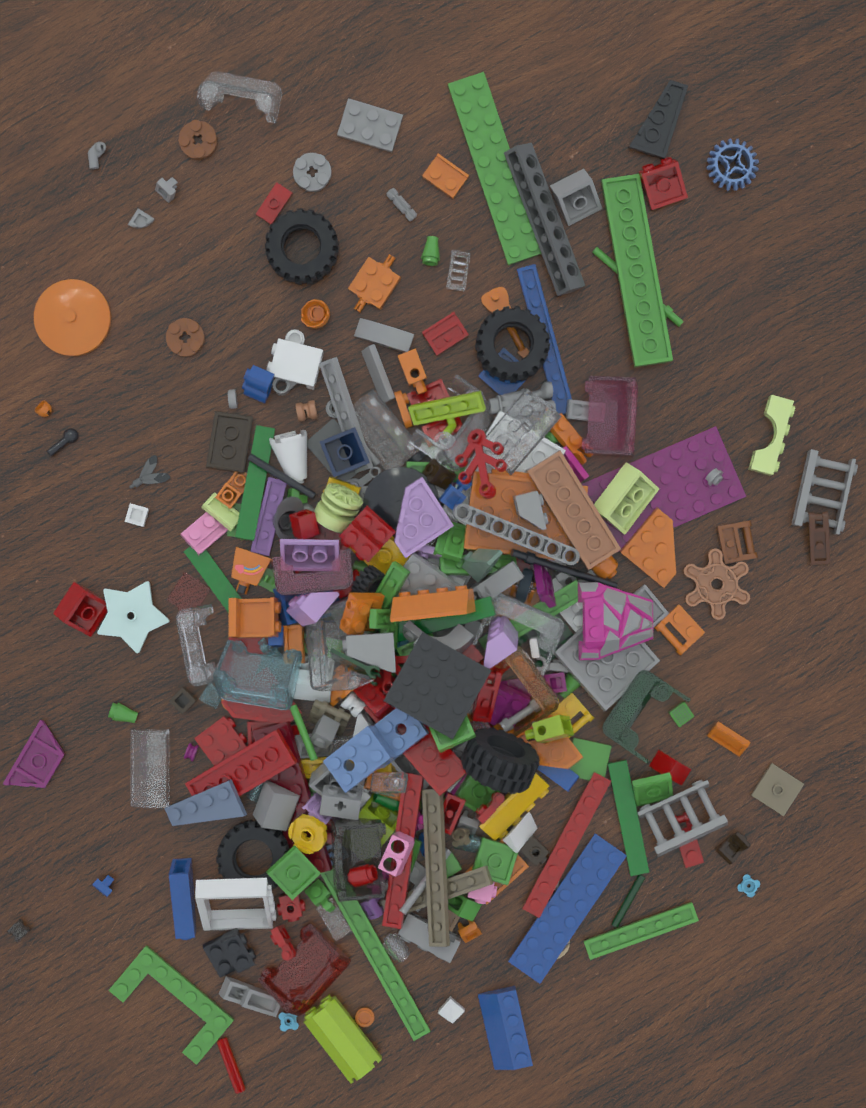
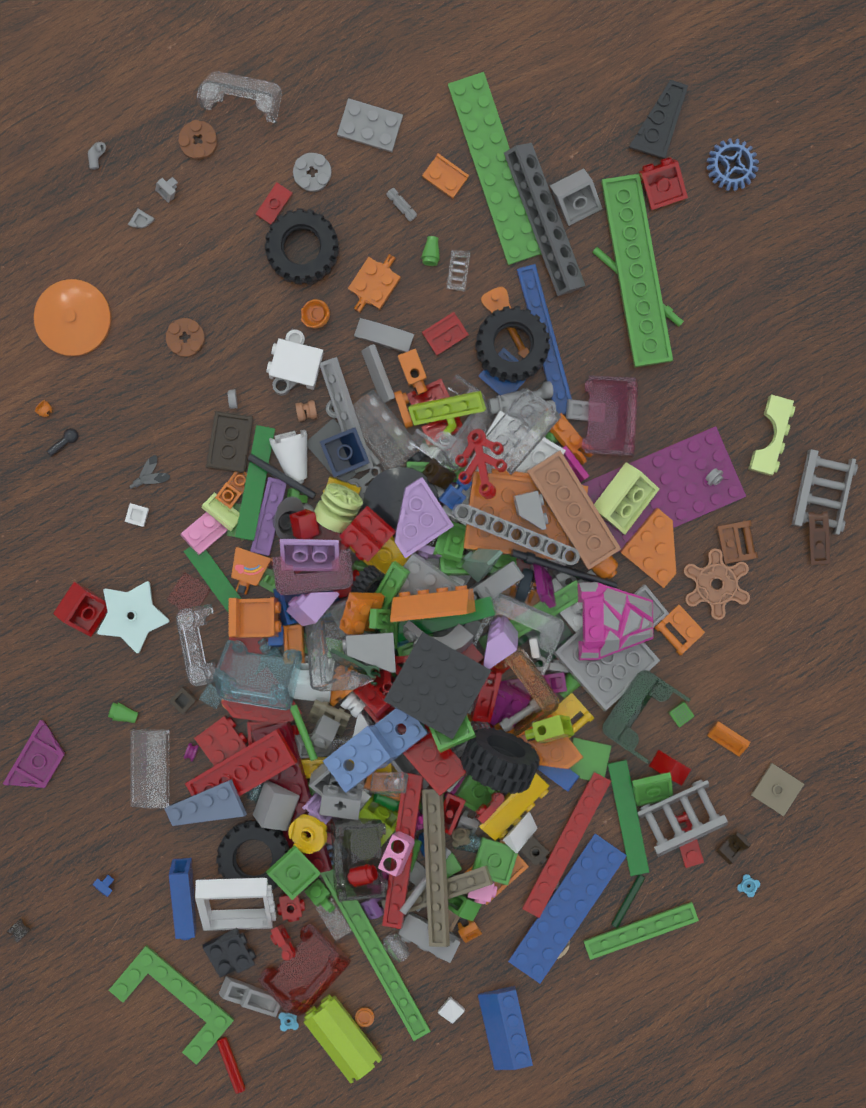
(258, 383): blue brick -> none

